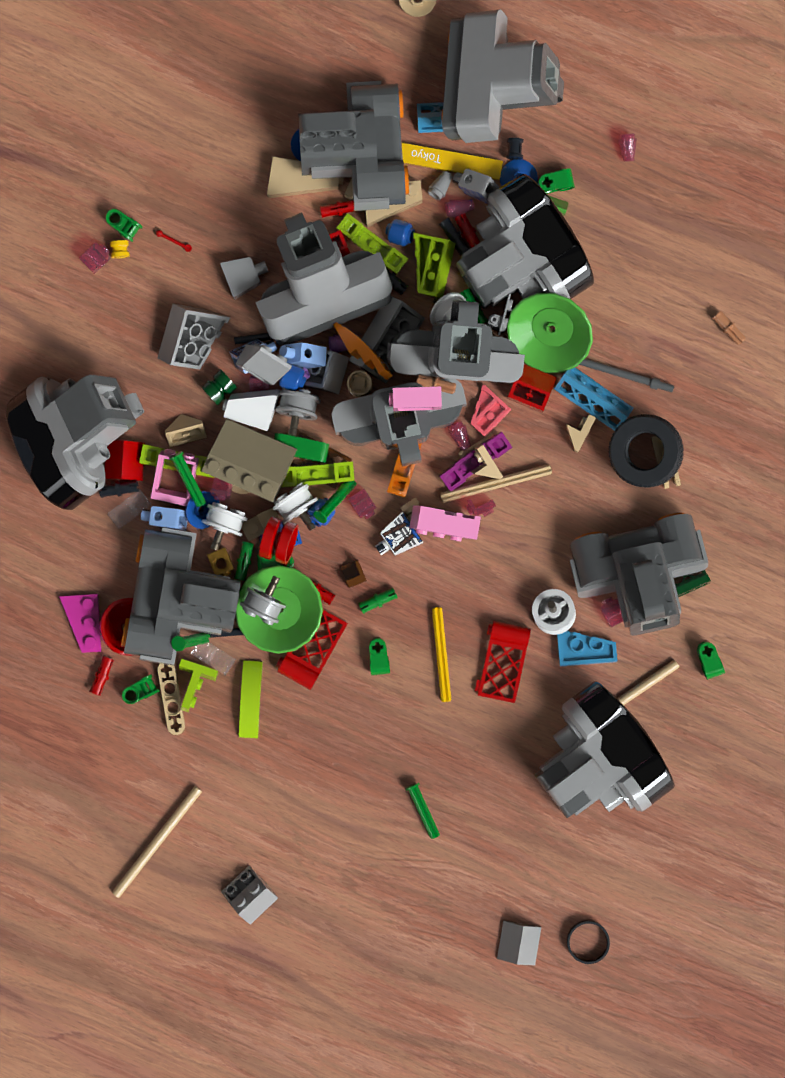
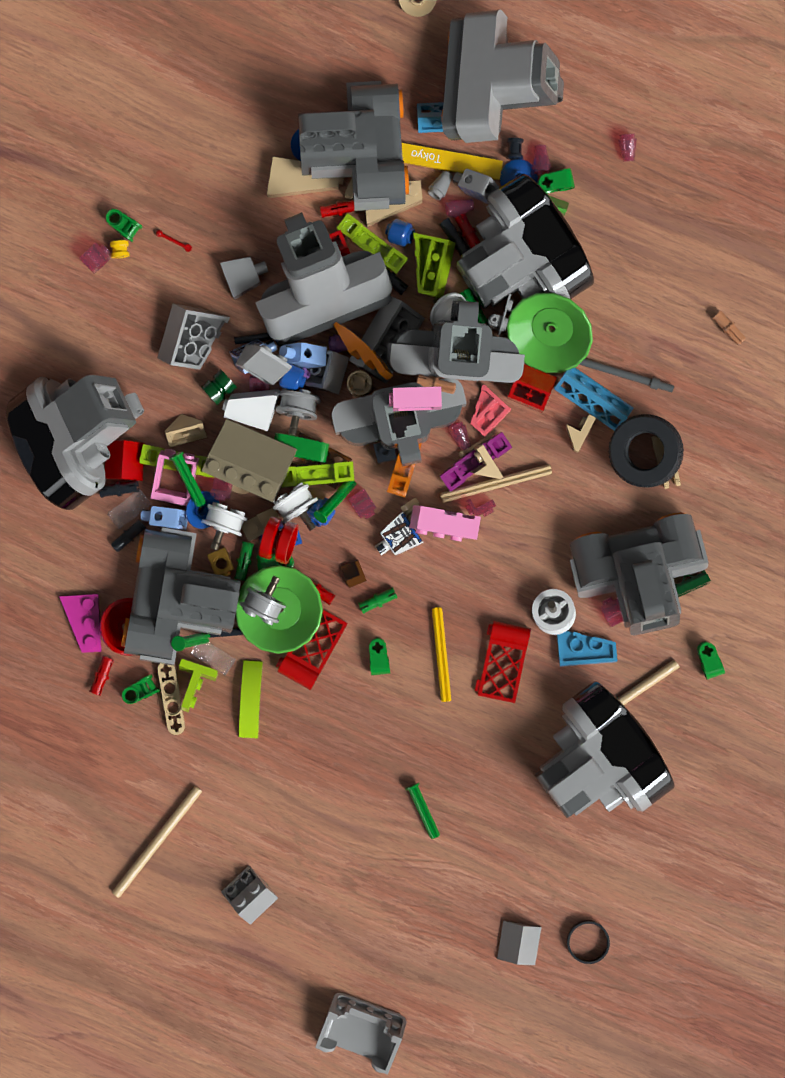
(128, 535): none -> black axle
(362, 1030): none -> light grey windscreen
(384, 455): none -> black brick
(541, 160): none -> clear pink cone

